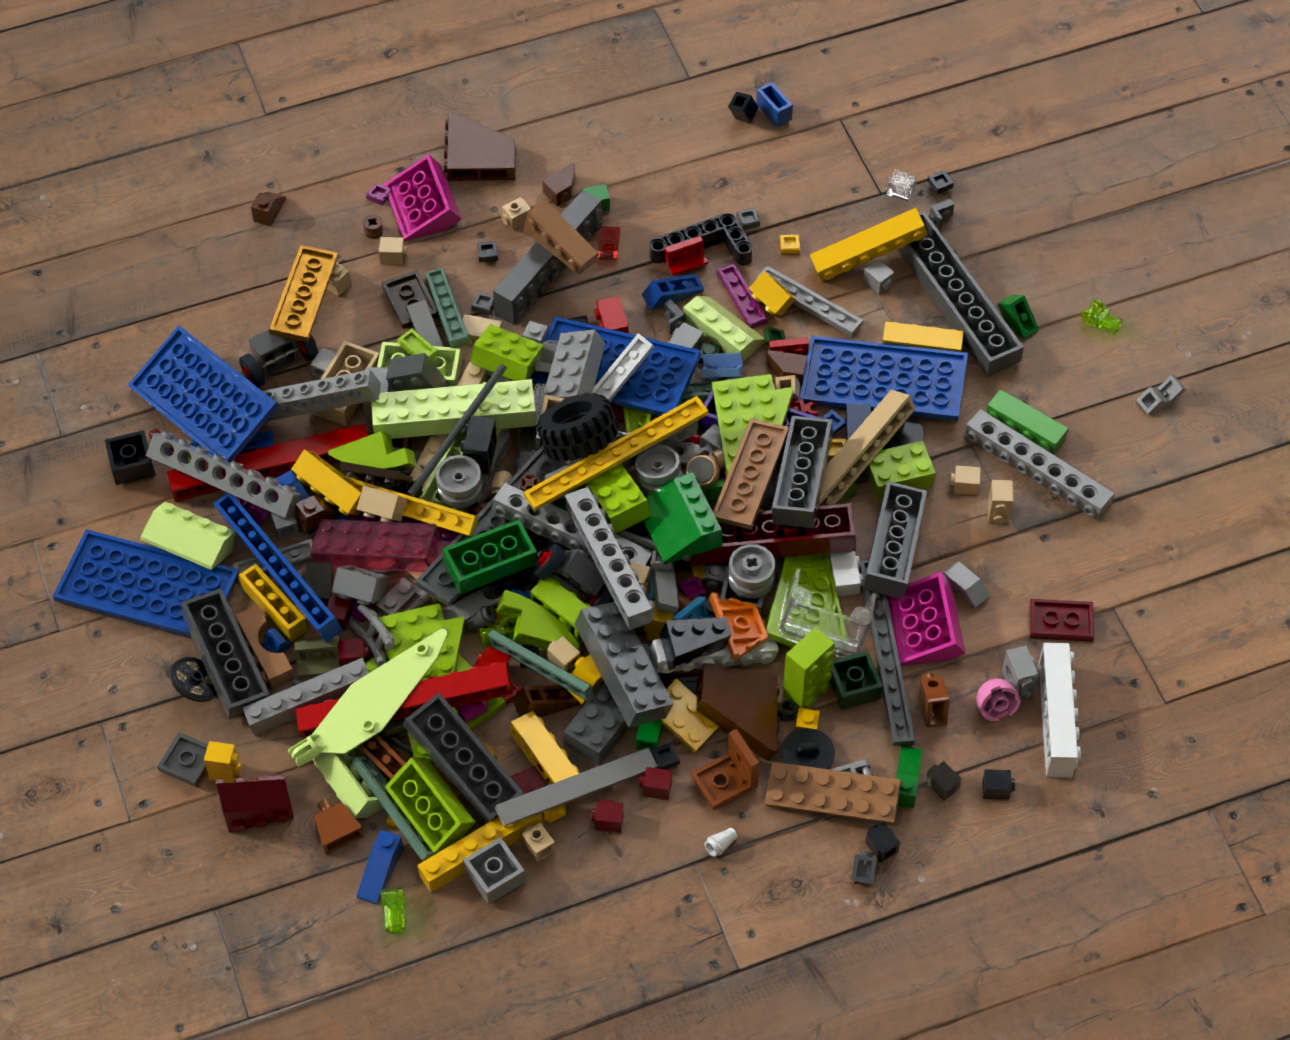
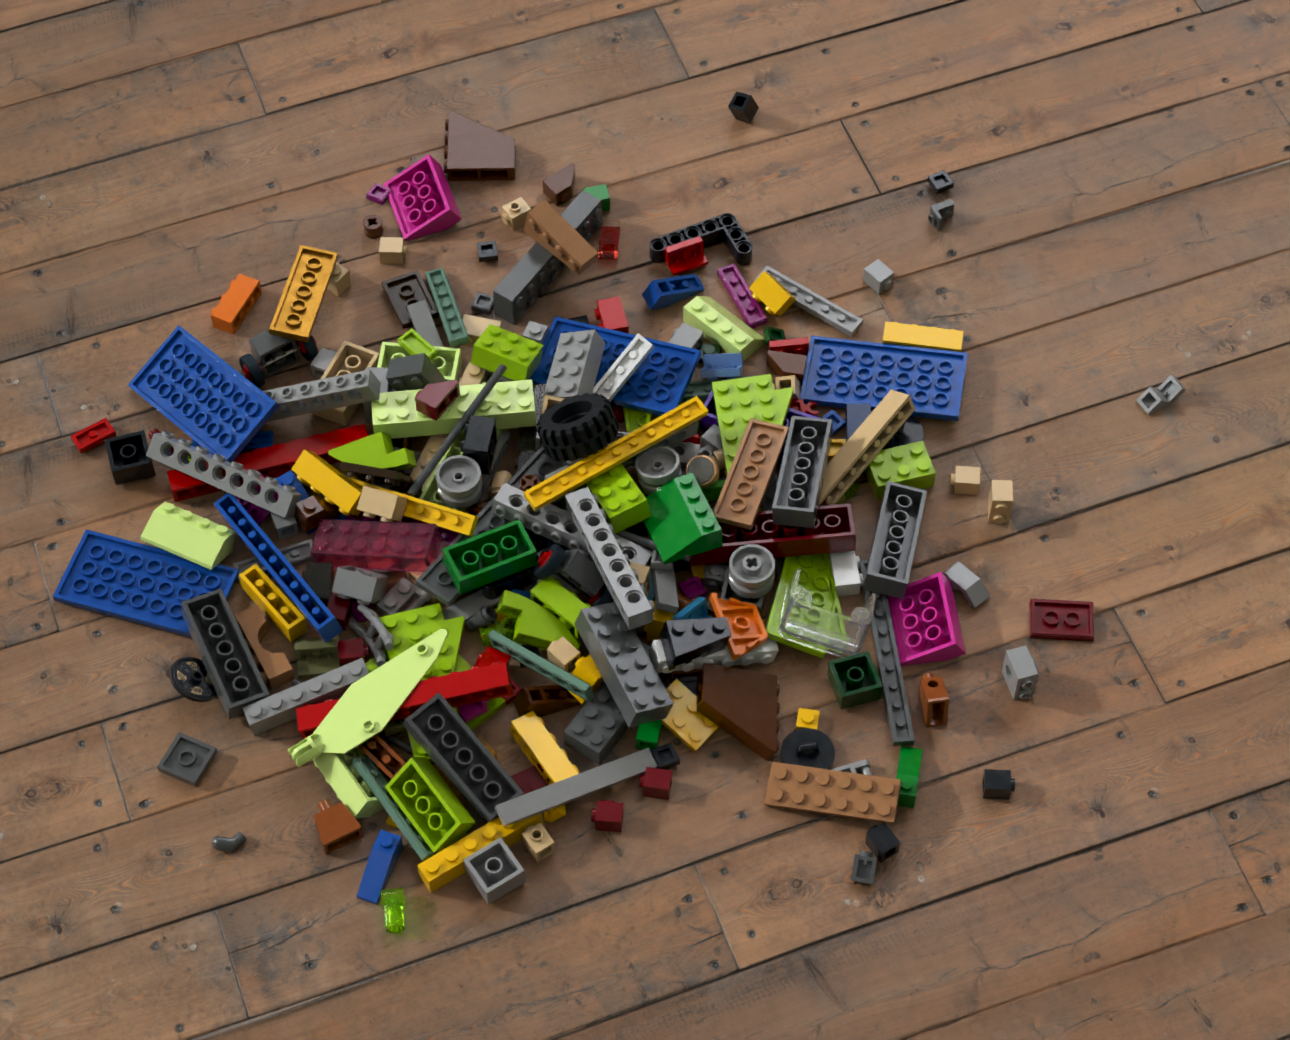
(93, 435): none -> red plate
(222, 762): yellow piece -> none
(228, 844): none -> dark grey arm
(236, 303): none -> orange brick
(254, 802): dark red wedge -> none
(266, 207): reddish brown slope -> none
(275, 642): blue tile -> none
(436, 398): none -> slope
(548, 353): light grey slope -> none
(674, 316): dark grey bracket -> none
(720, 842): white cone -> none
(737, 767): dark orange bracket -> none
(748, 218): dark grey tile -> none
(774, 104): blue piece -> none
(788, 705): black plate -> none
(789, 244): yellow tile -> none
(808, 669): lime brick -> none
(869, 244): yellow brick -> none
(900, 185): clear brick -> none
(943, 780): clear smoke brick -> none
(962, 300): dark grey brick -> none
(992, 434): light grey brick -> none
(997, 699): bright pink cylinder -> none
(1018, 315): green slope -> none
(1027, 421): bright green brick -> none
(1058, 710): white brick -> none
(1100, 317): clear neon green connector -> none

